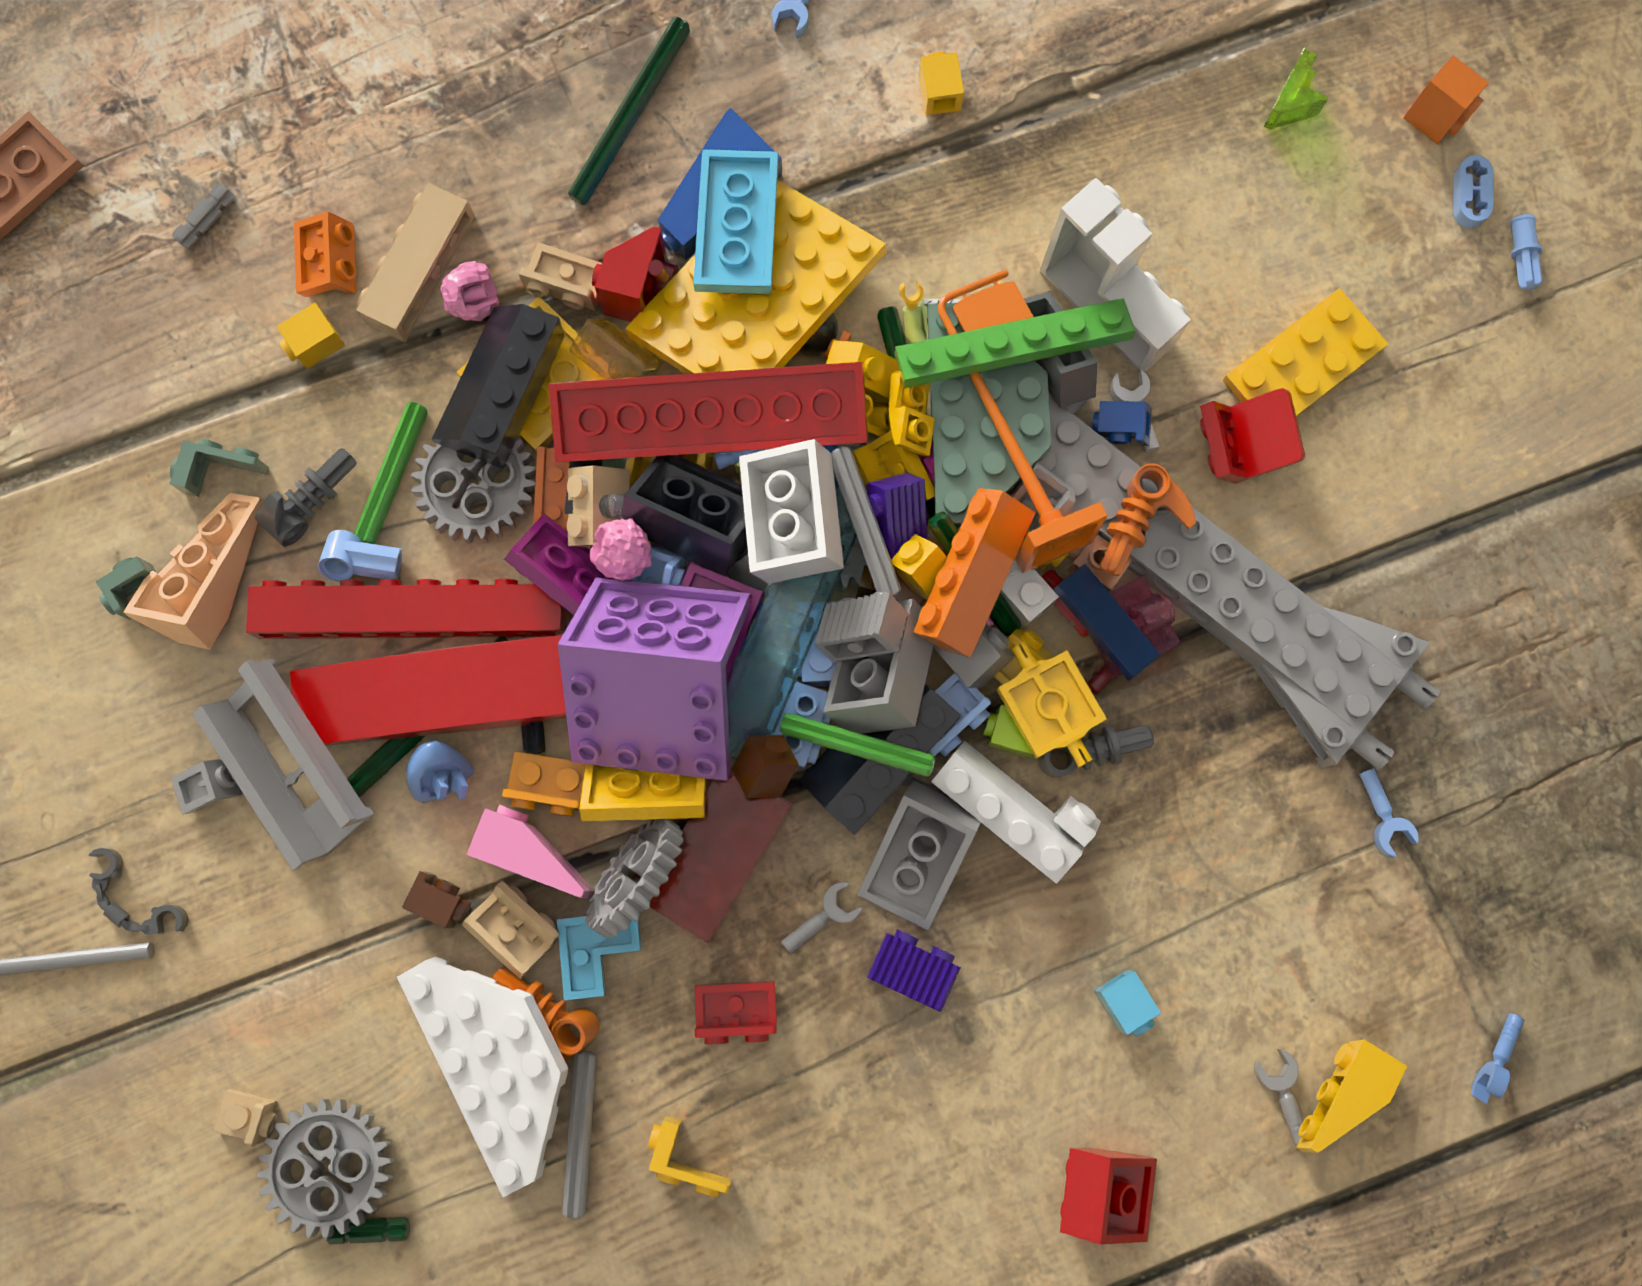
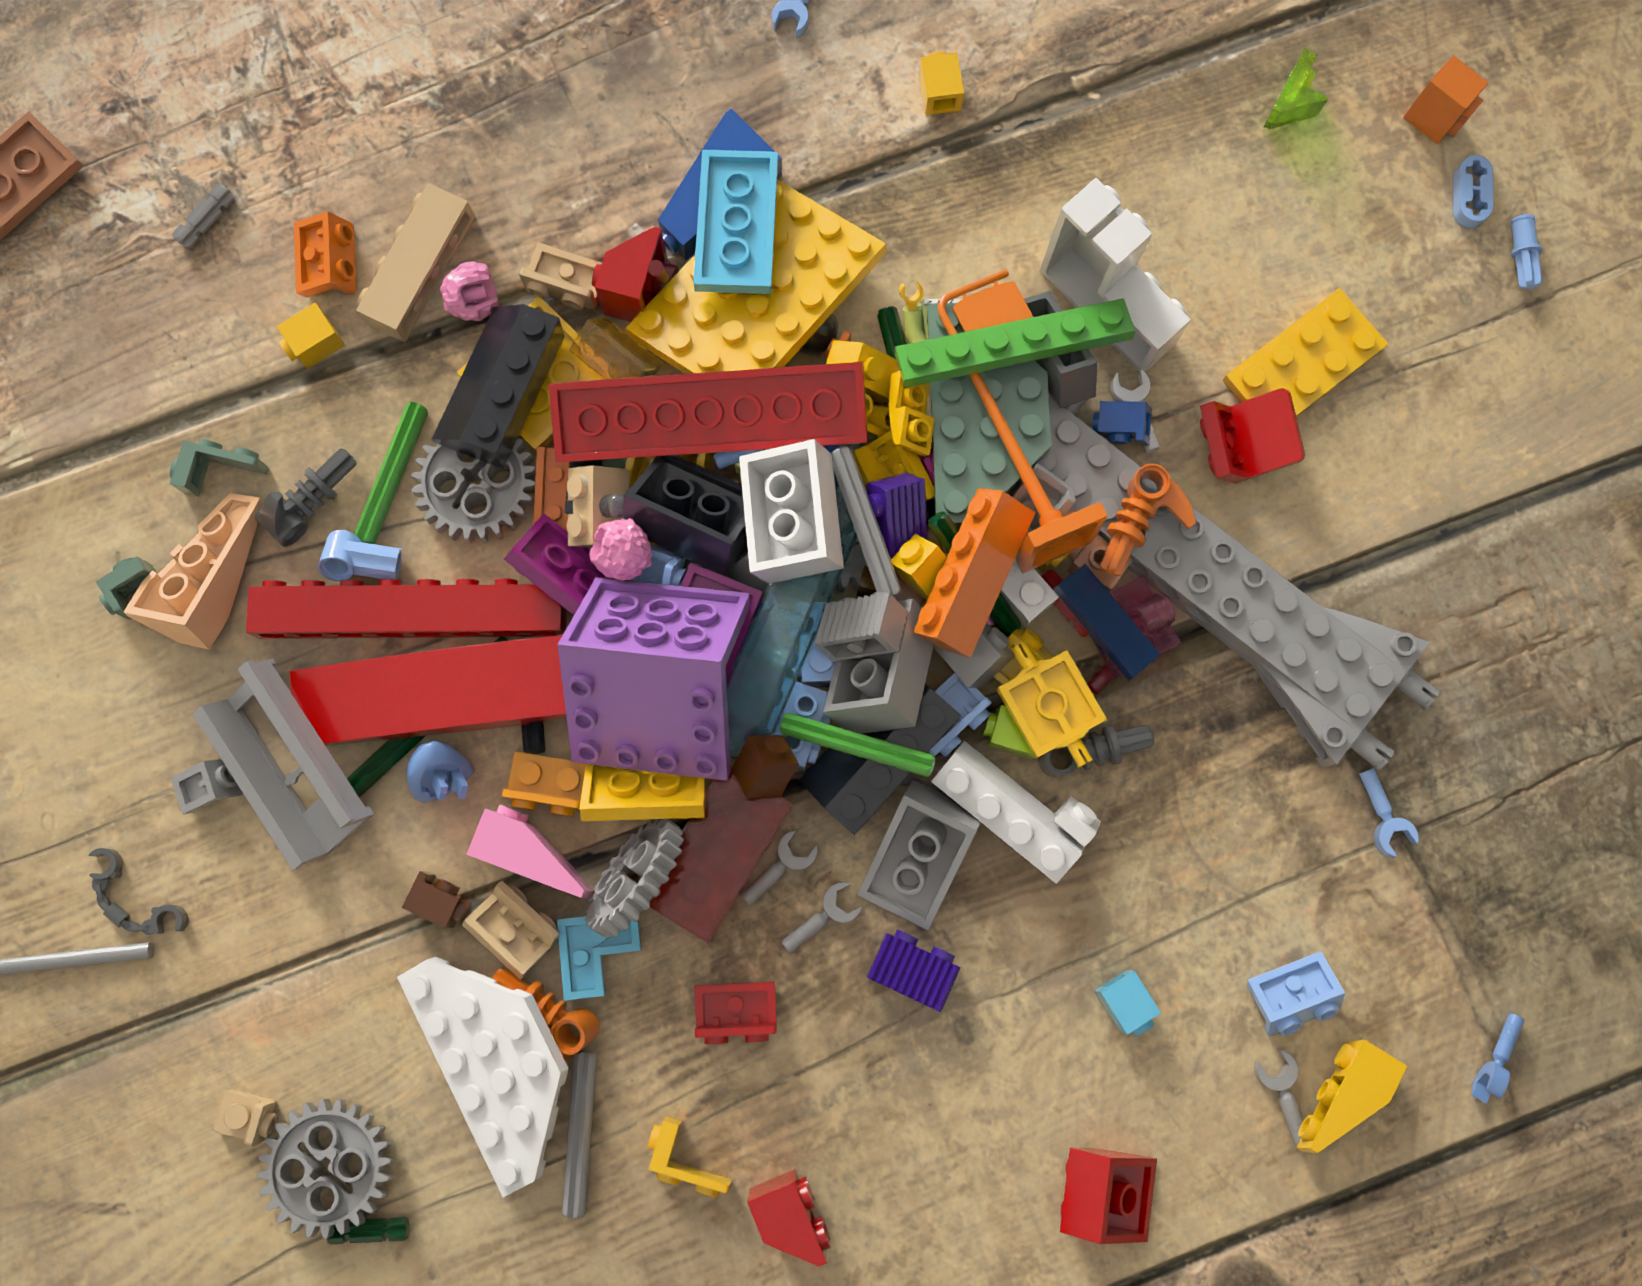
(629, 111): dark green axle -> none
(776, 870): none -> light grey piece
(786, 1219): none -> red slope
(1297, 994): none -> light blue bracket

